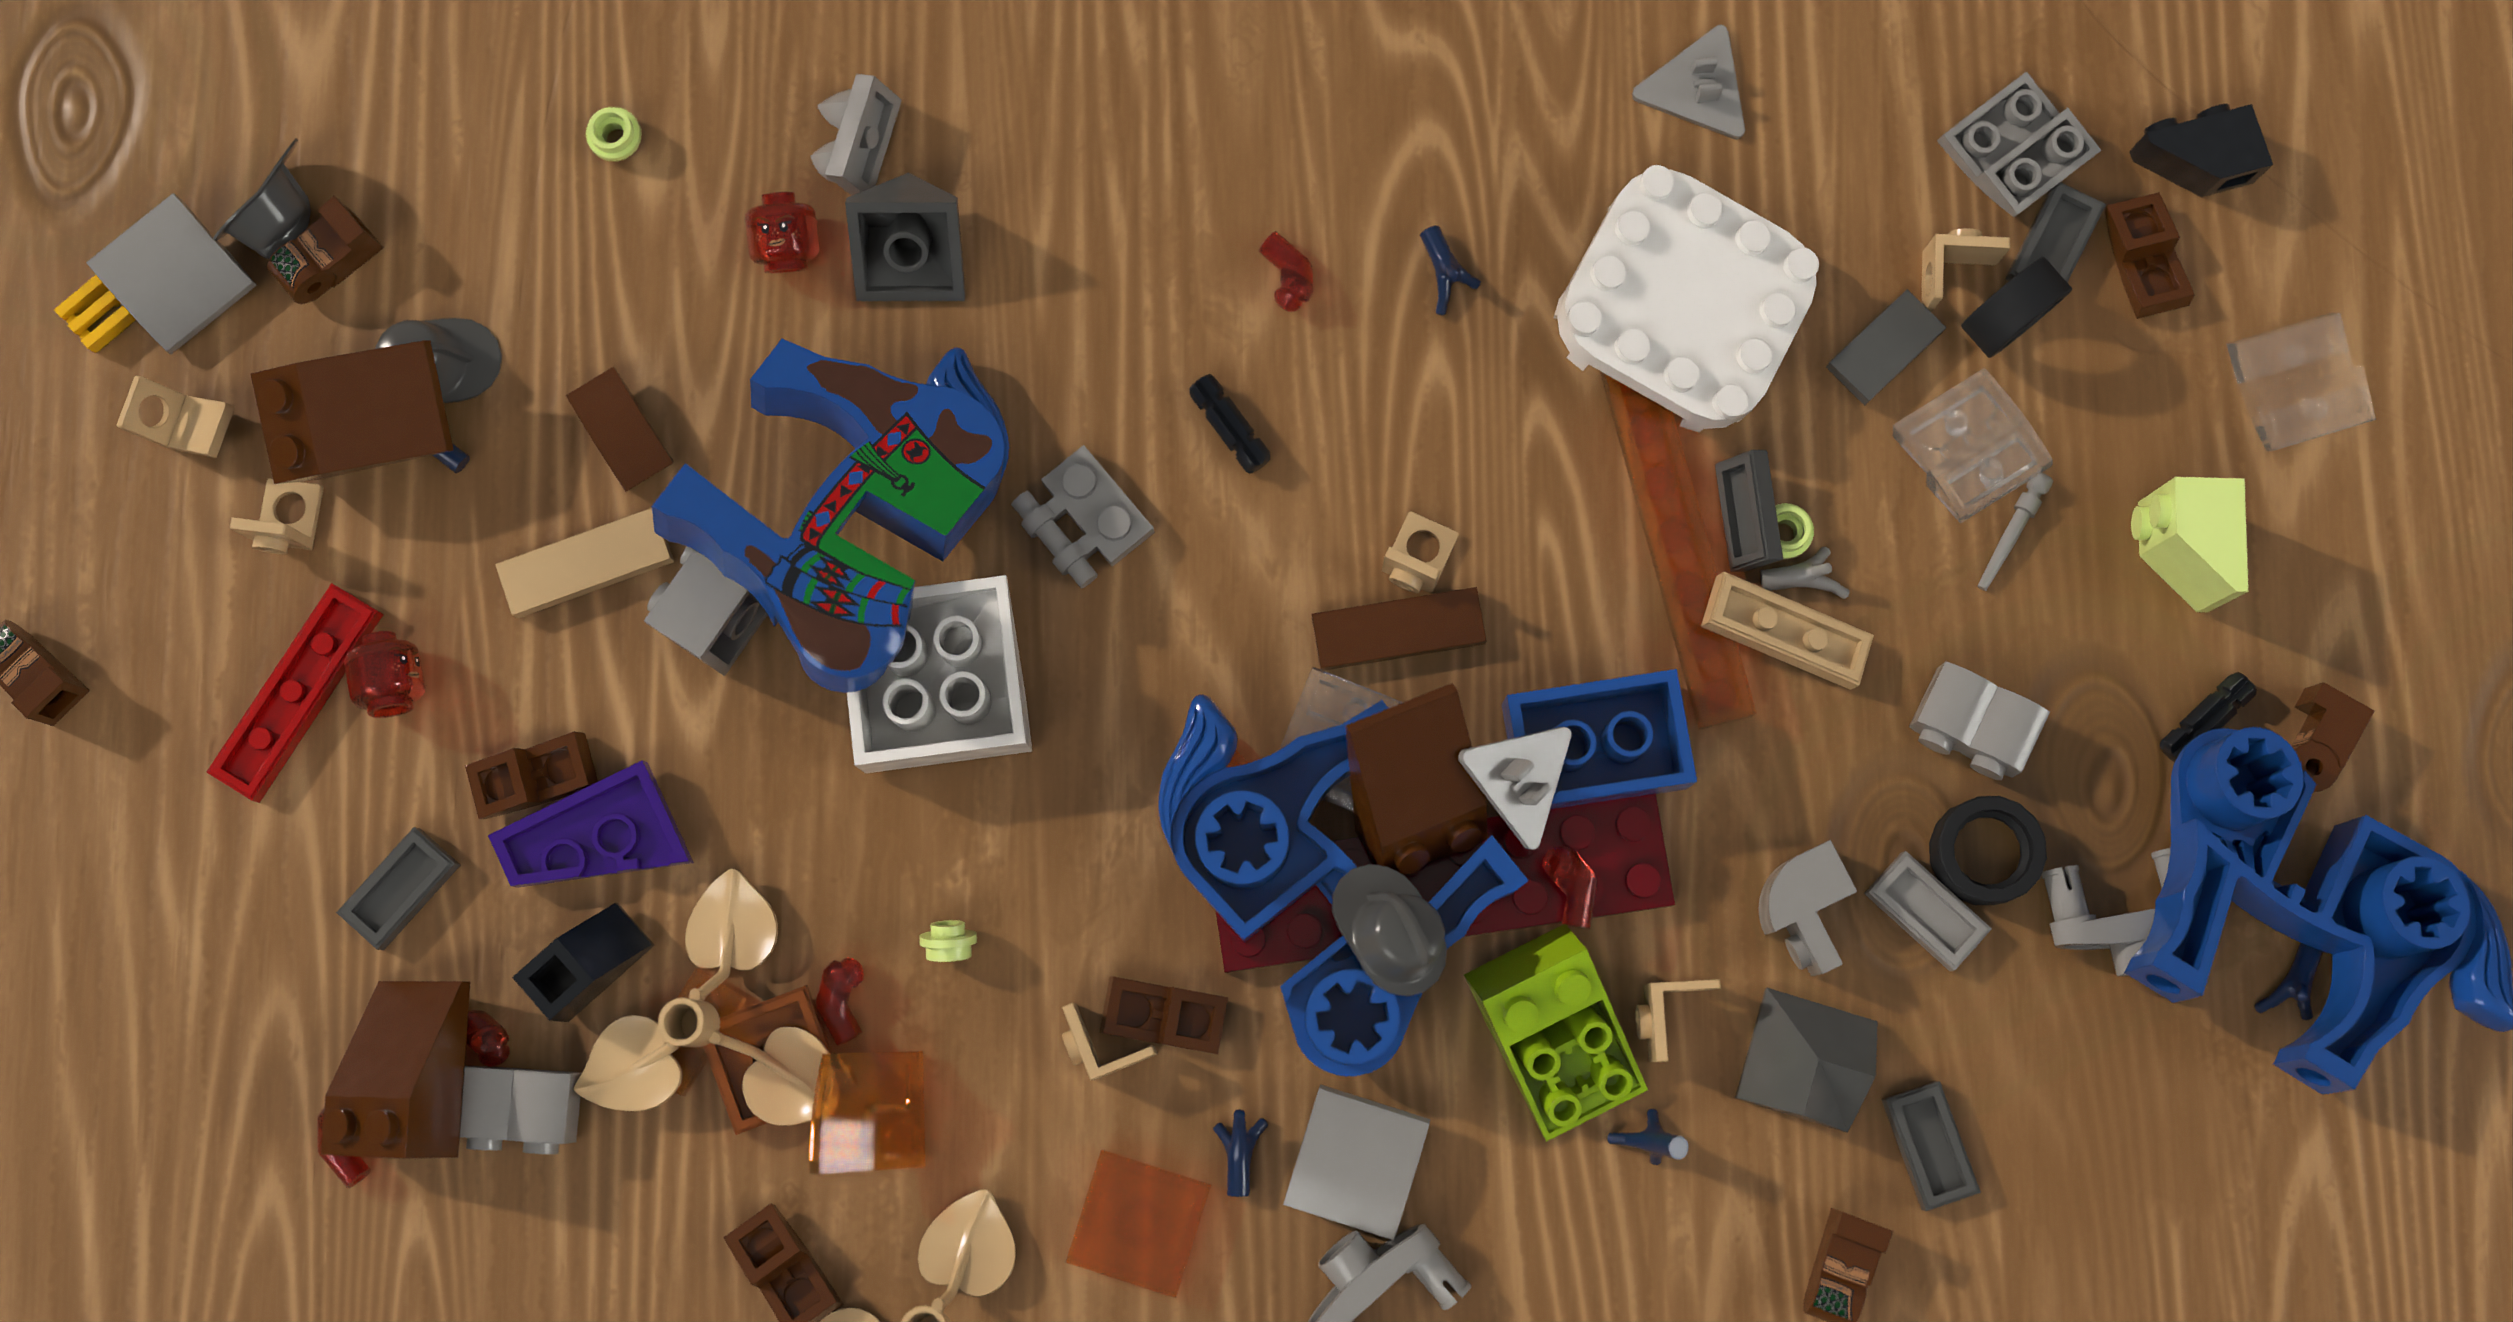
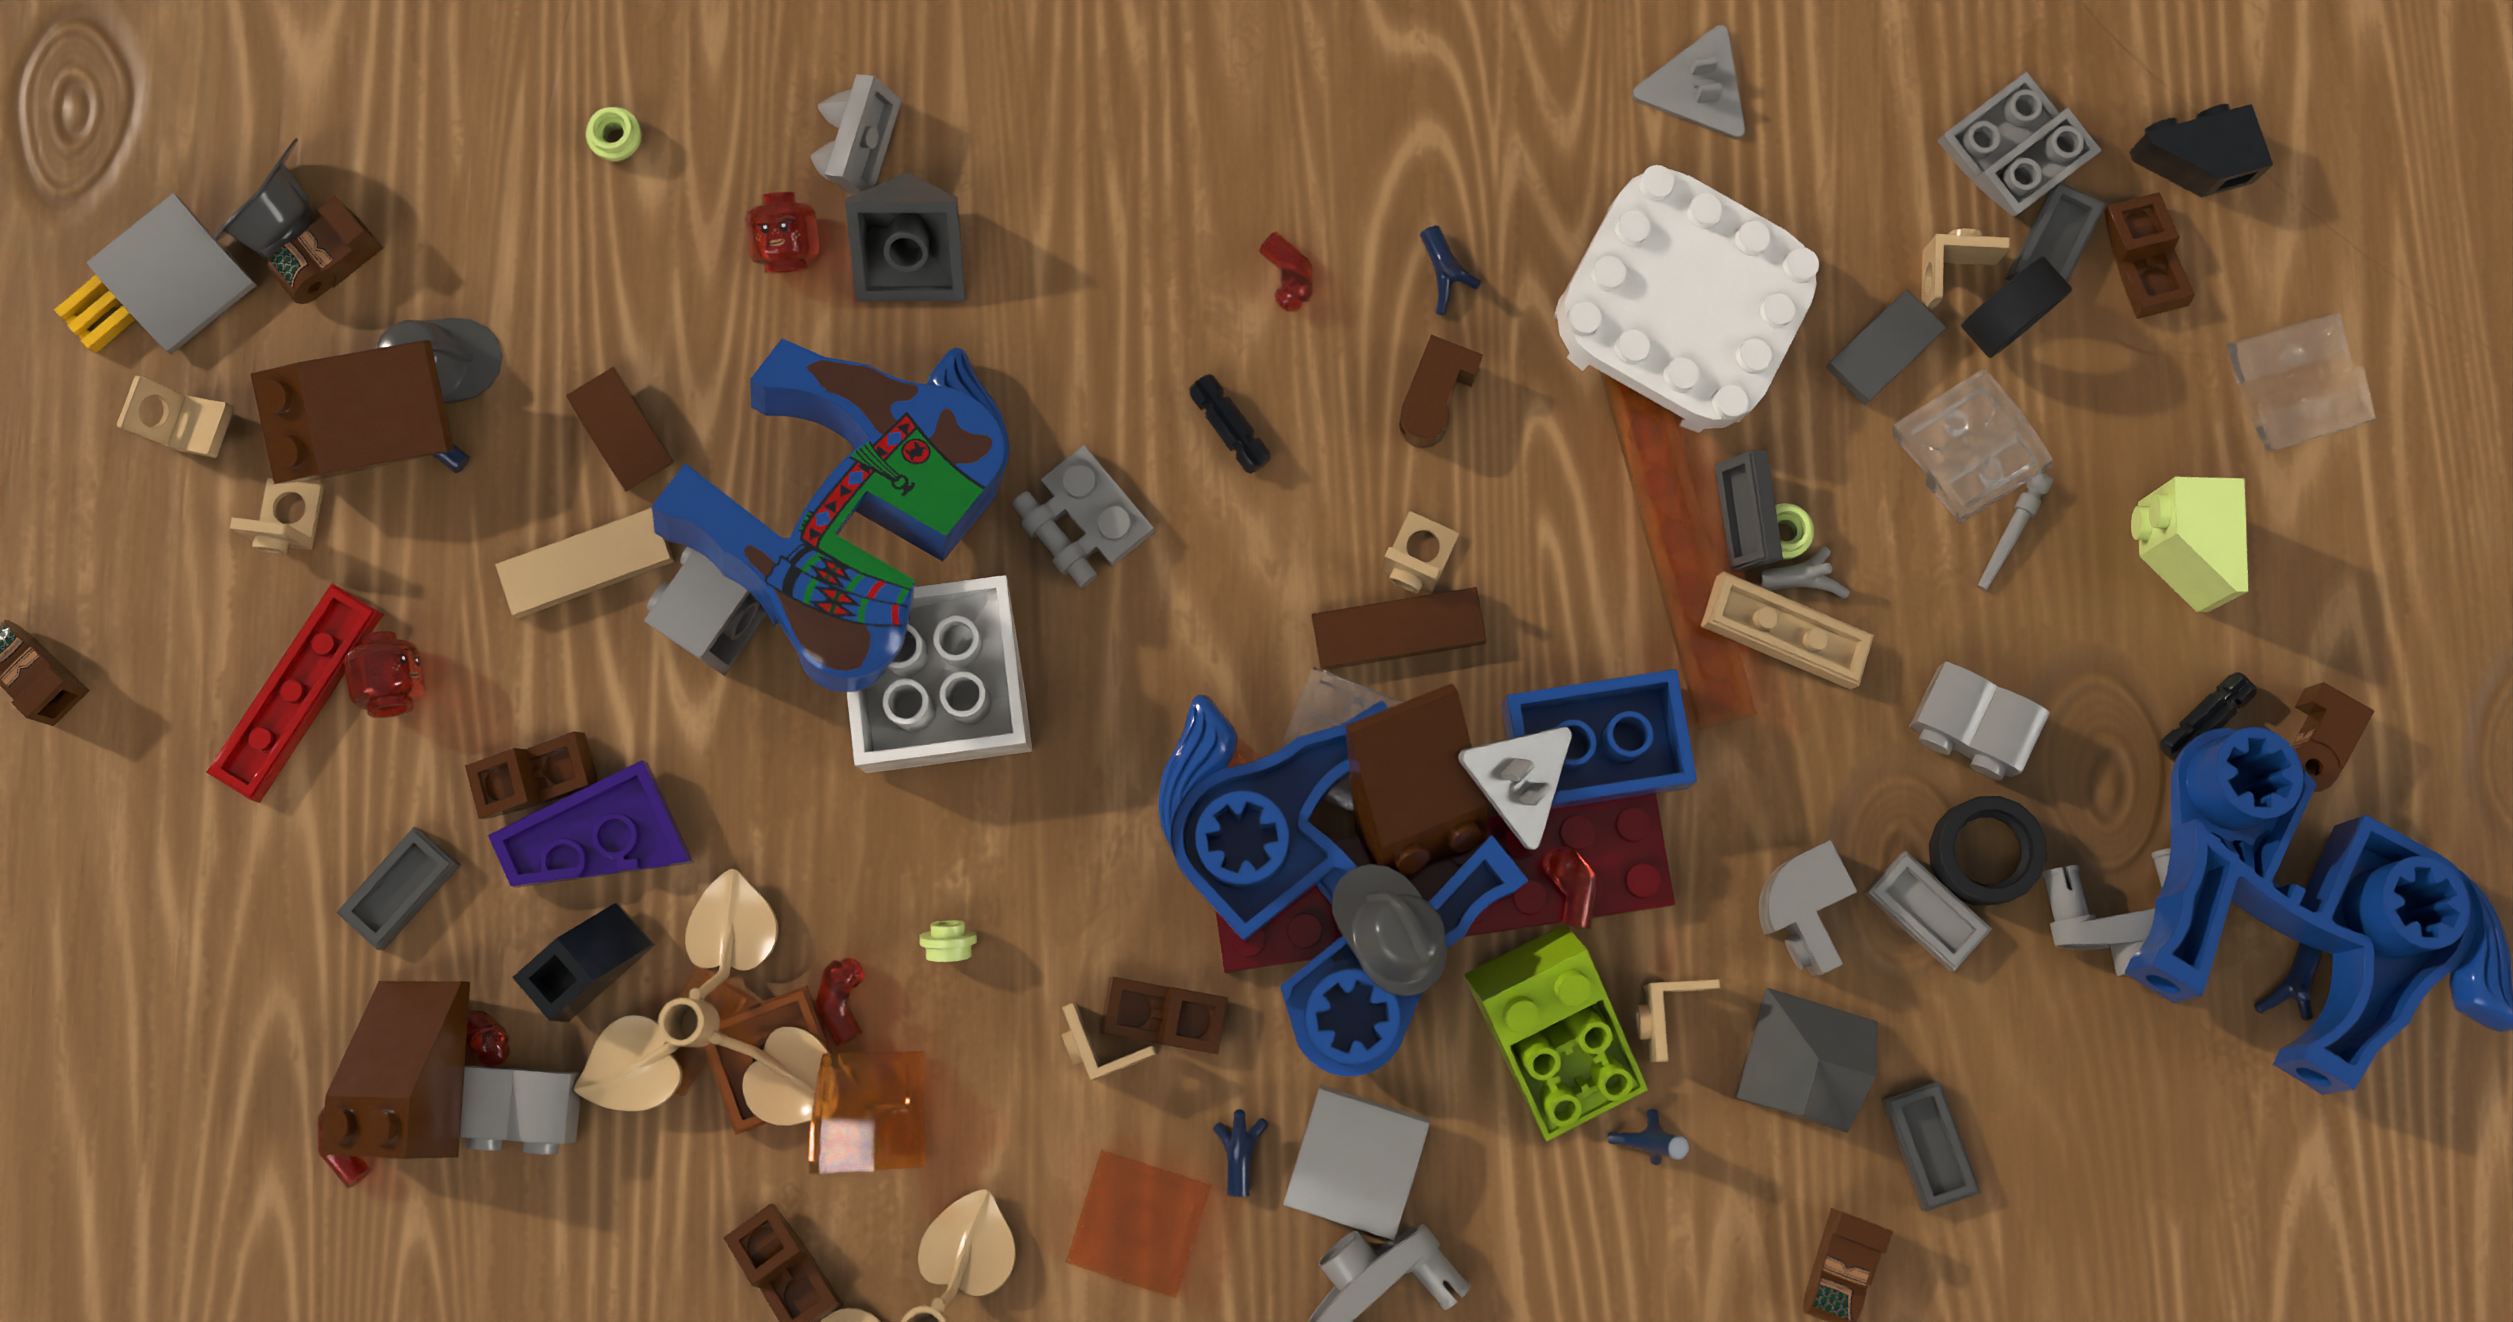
(1426, 404): none -> reddish brown leg

